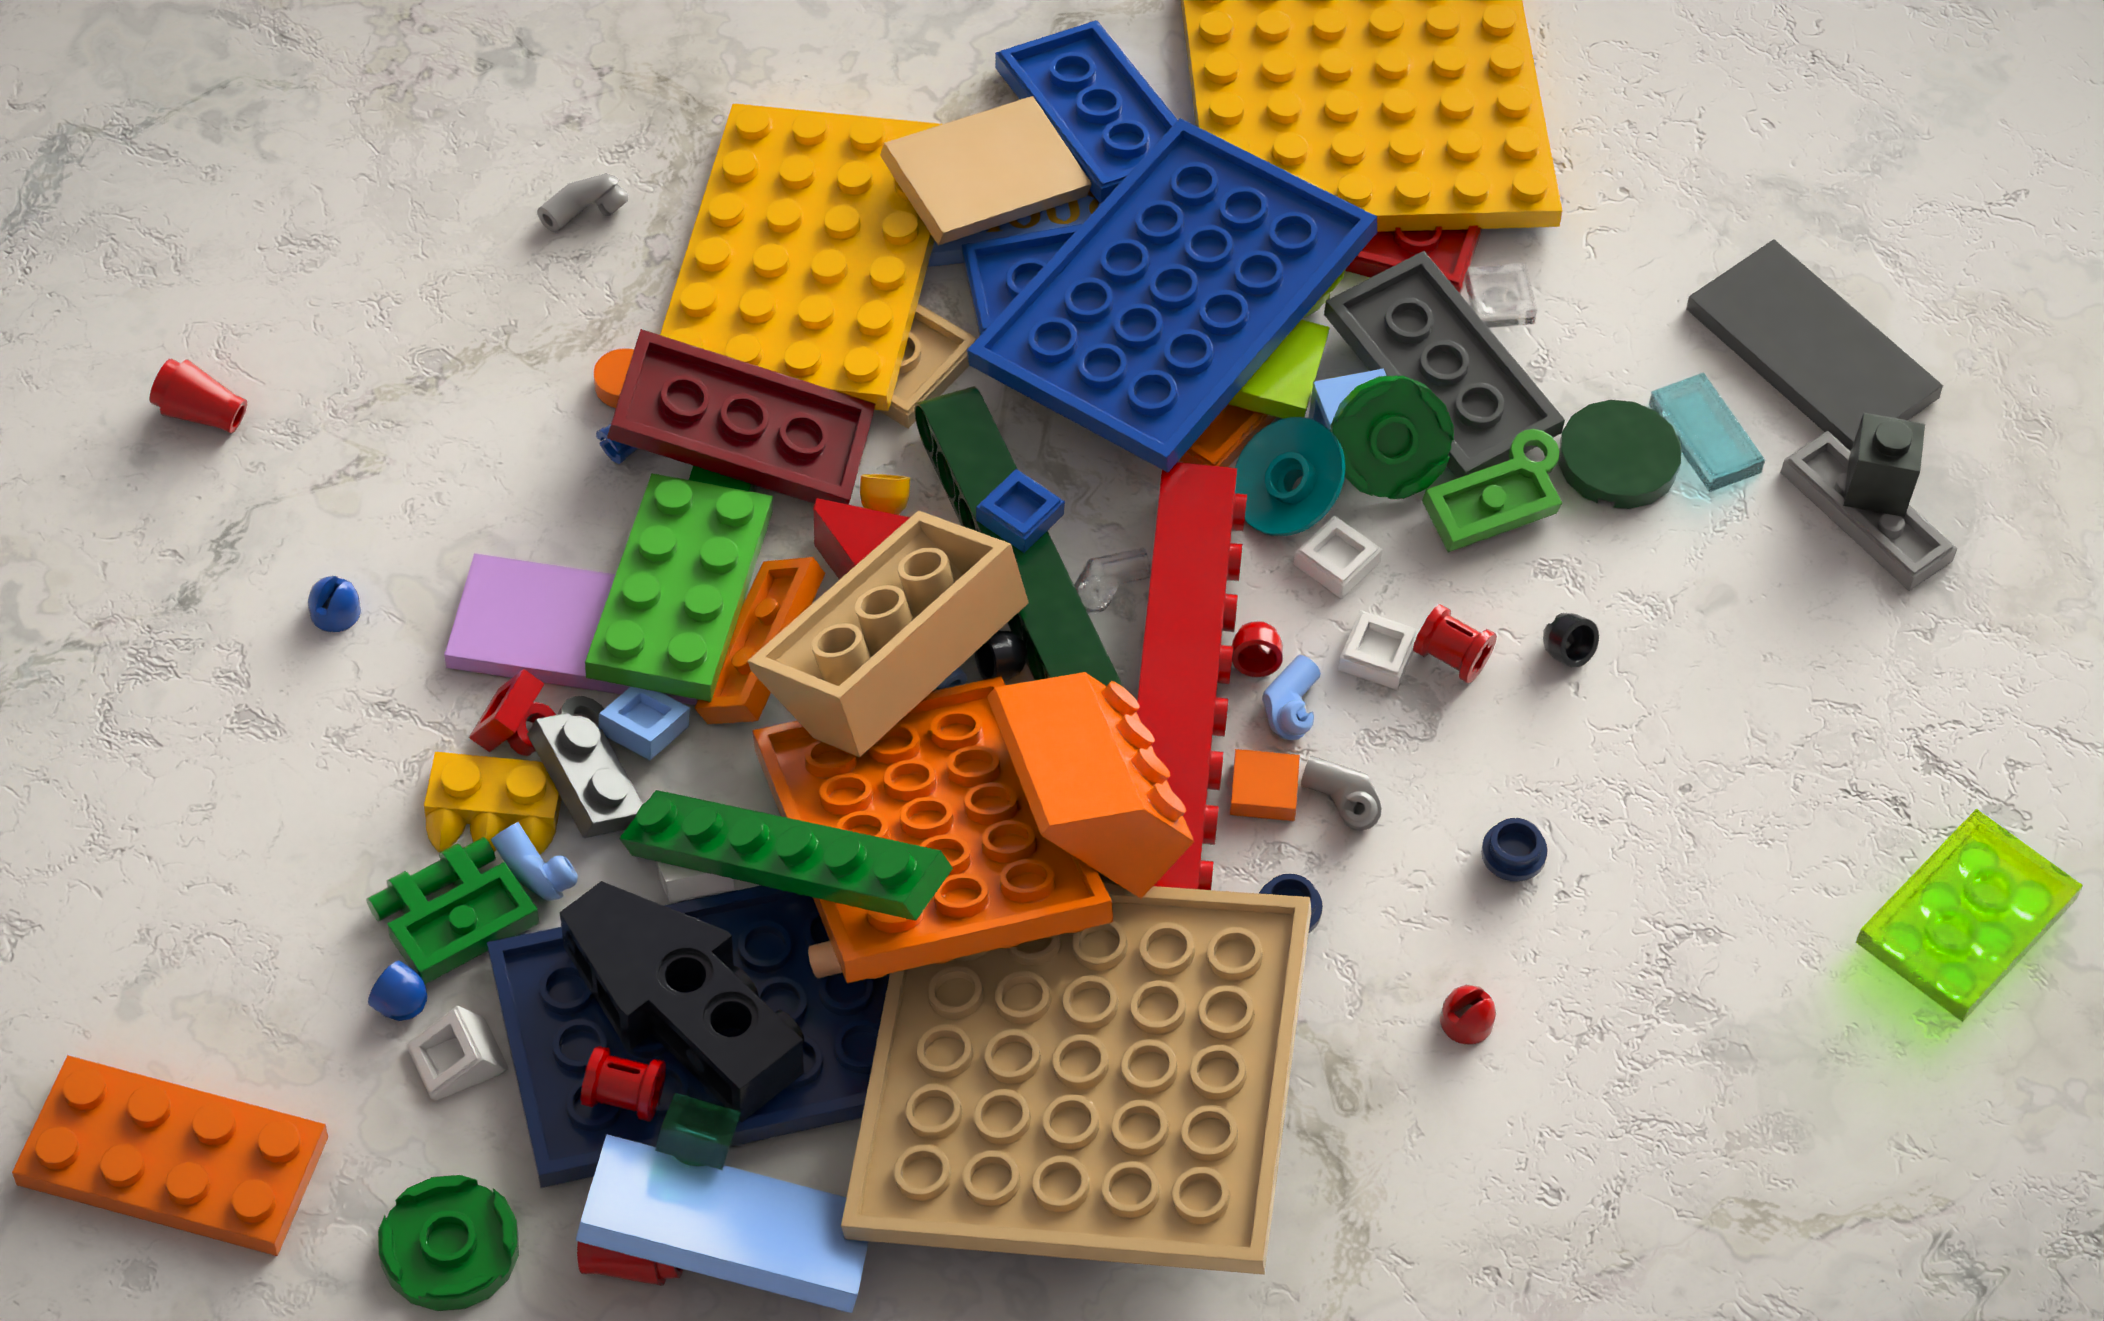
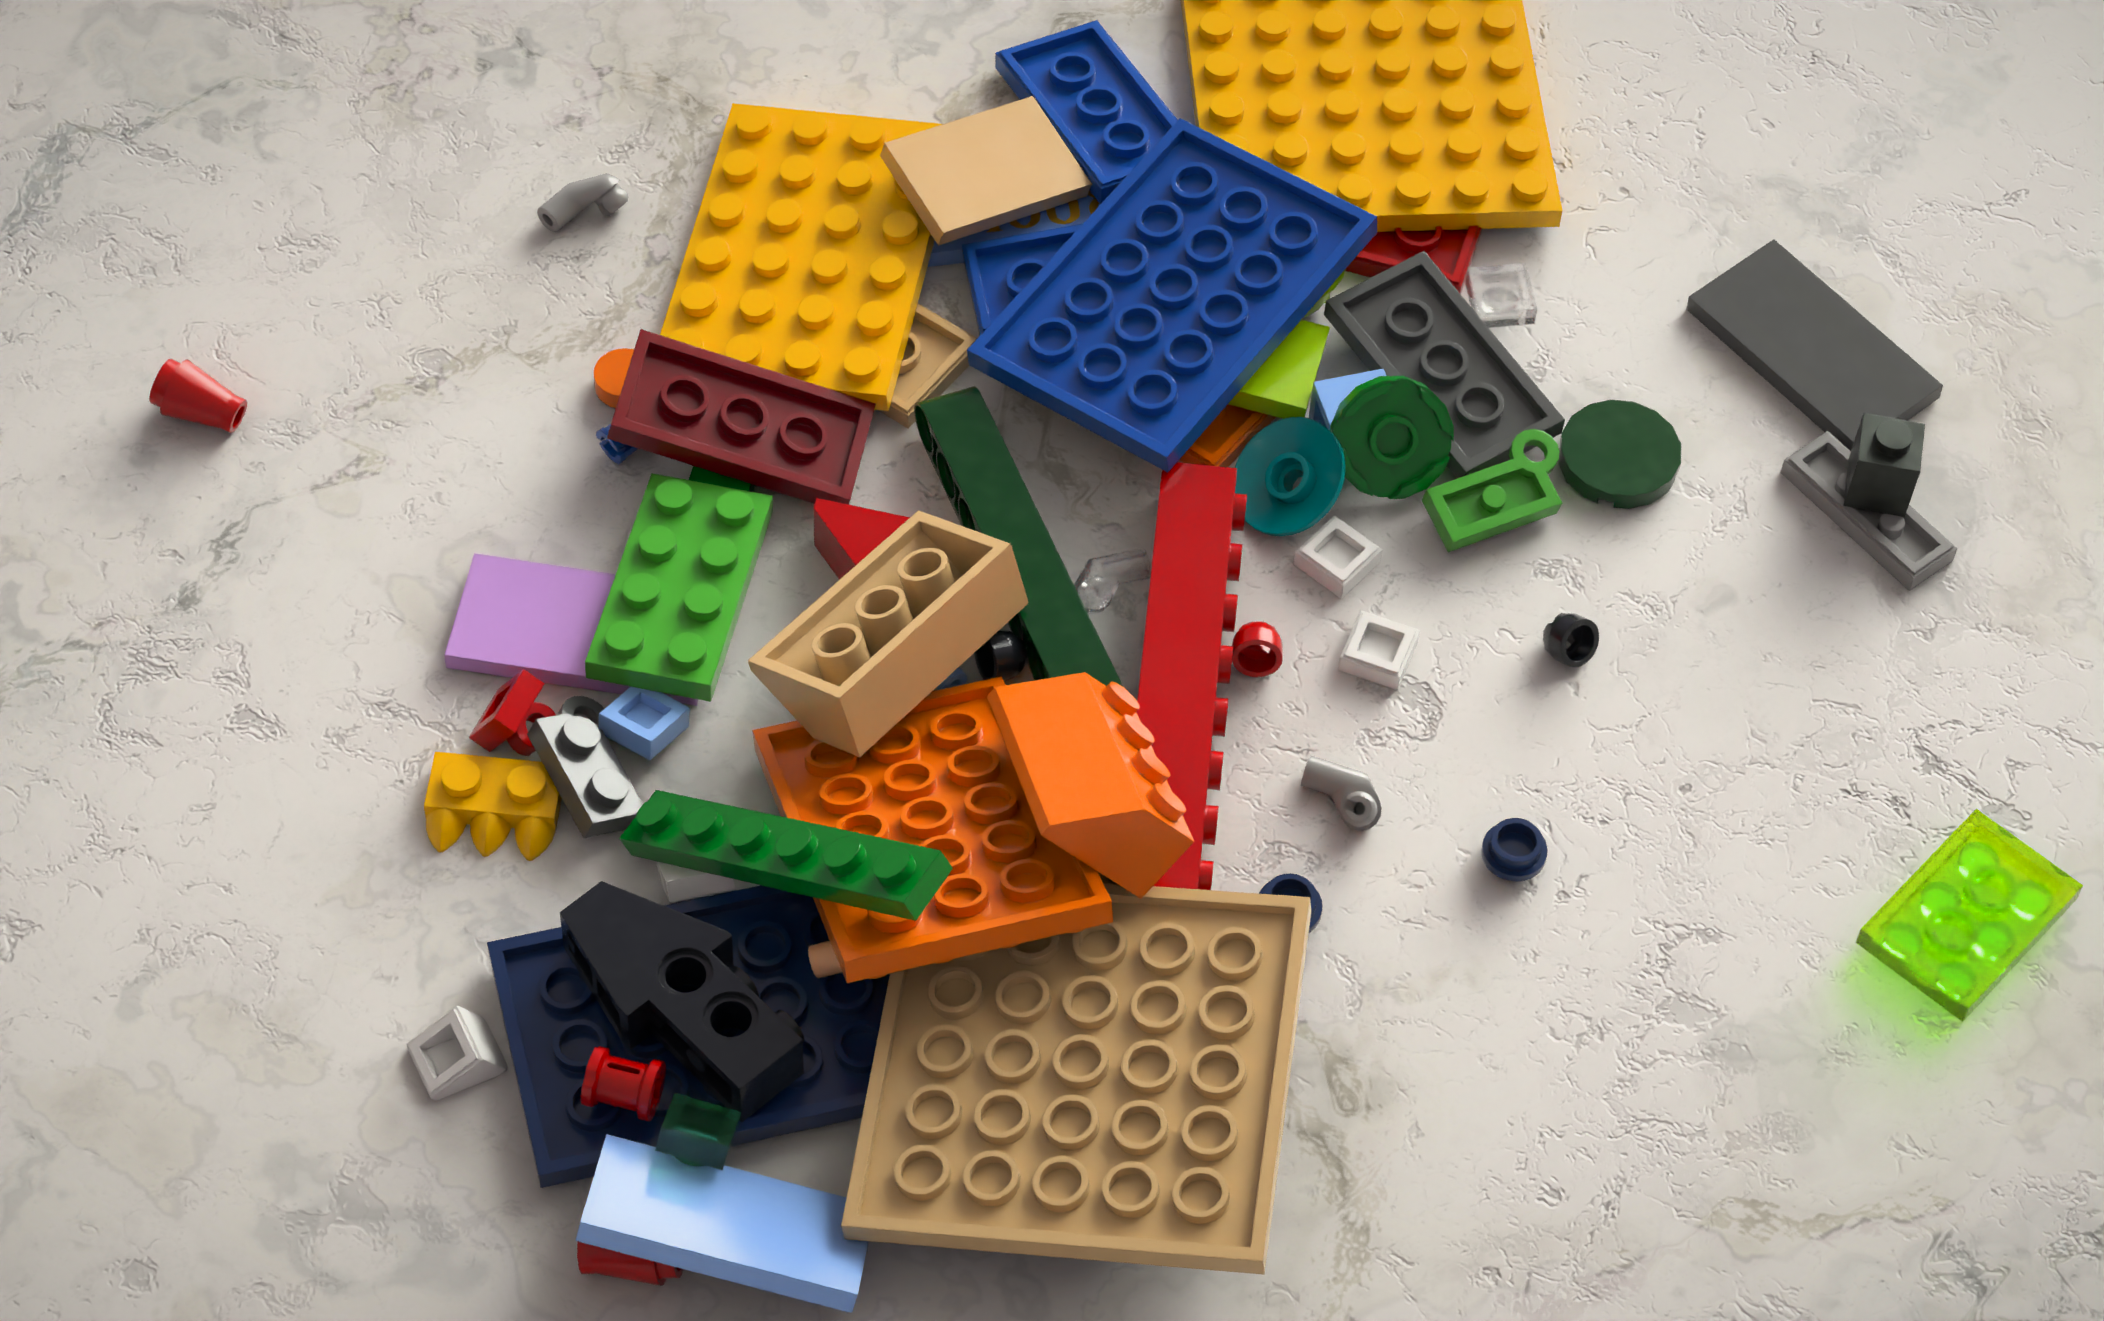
(171, 1155): orange plate -> none
(343, 607): blue hinge -> none
(398, 993): blue hinge -> none
(448, 1243): green tile -> none
(459, 923): green plate -> none
(528, 867): light blue arm -> none
(774, 601): orange plate -> none
(884, 492): yellow hinge -> none
(1020, 510): blue tile -> none
(1264, 785): orange tile -> none
(1284, 702): light blue arm -> none
(1455, 643): red bush -> none
(1476, 1022): red hinge -> none
(1708, 432): clear light blue tile -> none

